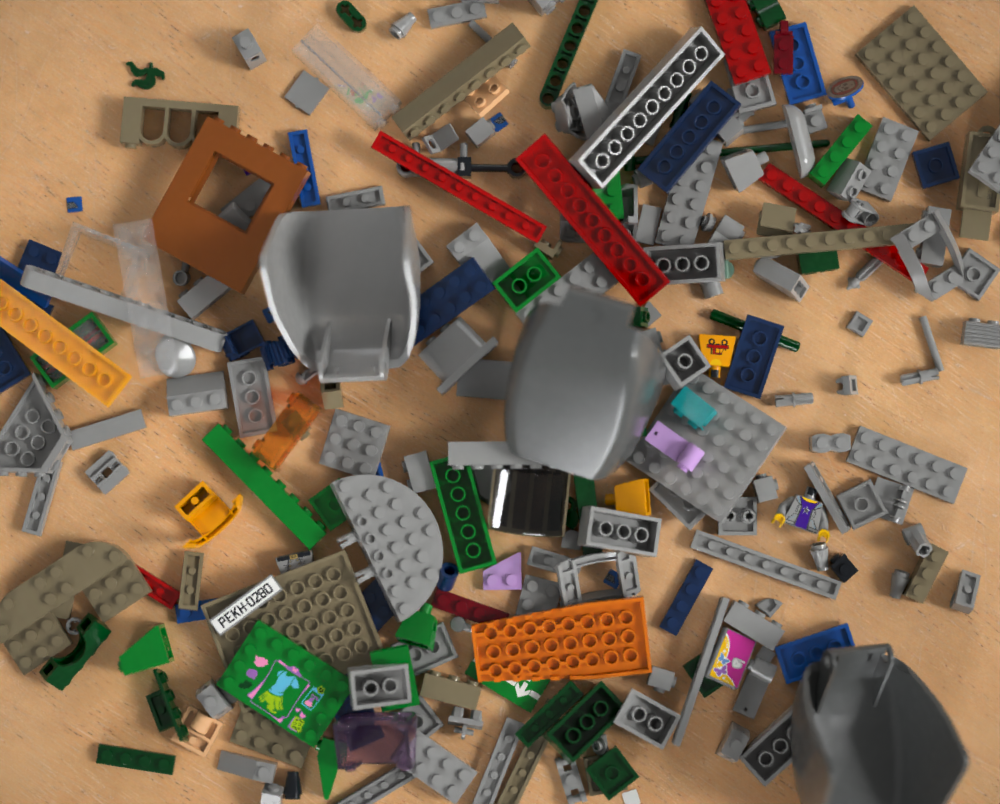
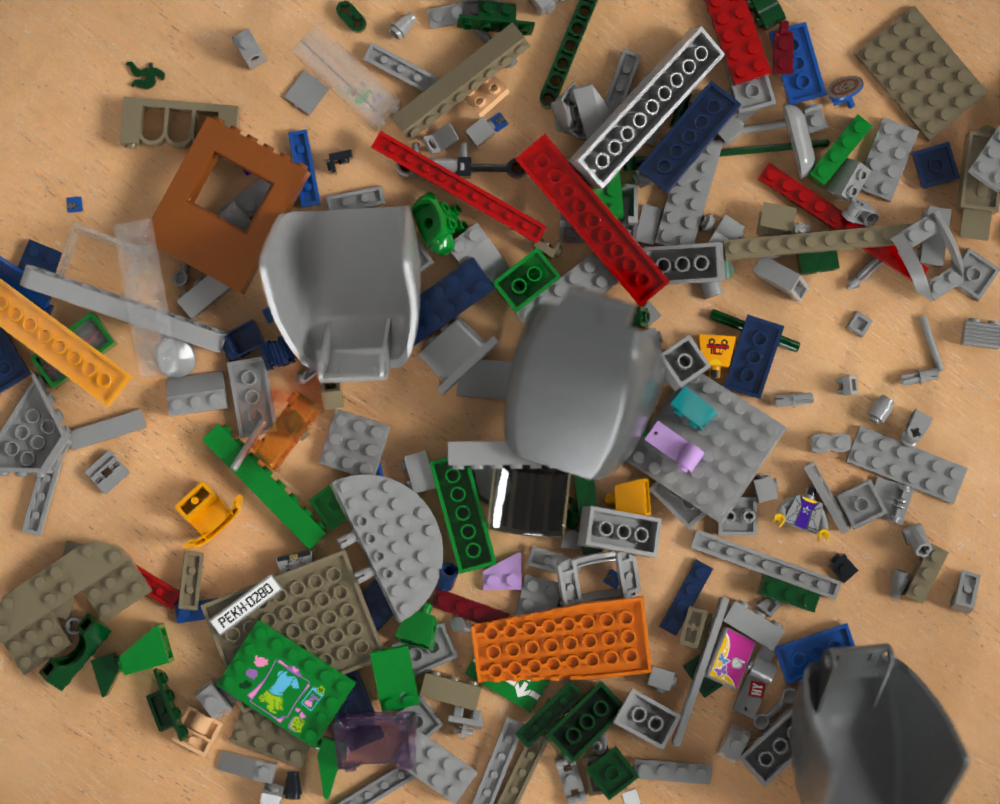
(106, 672): none -> dark green slope
(136, 759): dark green plate -> none
(248, 445): none -> light grey bar
(341, 157): none -> black bracket
(378, 685): light grey slope -> none
(399, 67): none -> light grey plate
(437, 233): none -> green piece
(494, 17): none -> dark green bracket
(672, 771): none -> light grey plate
(695, 628): none -> dark tan hinge
(744, 167): light grey torso -> none
(757, 689): none -> red sticker
(762, 721): none -> light grey bar
(788, 593): none -> dark green brick
(820, 555): light grey cone -> none
(880, 409): none -> light grey brick
(915, 428): none -> light grey piece

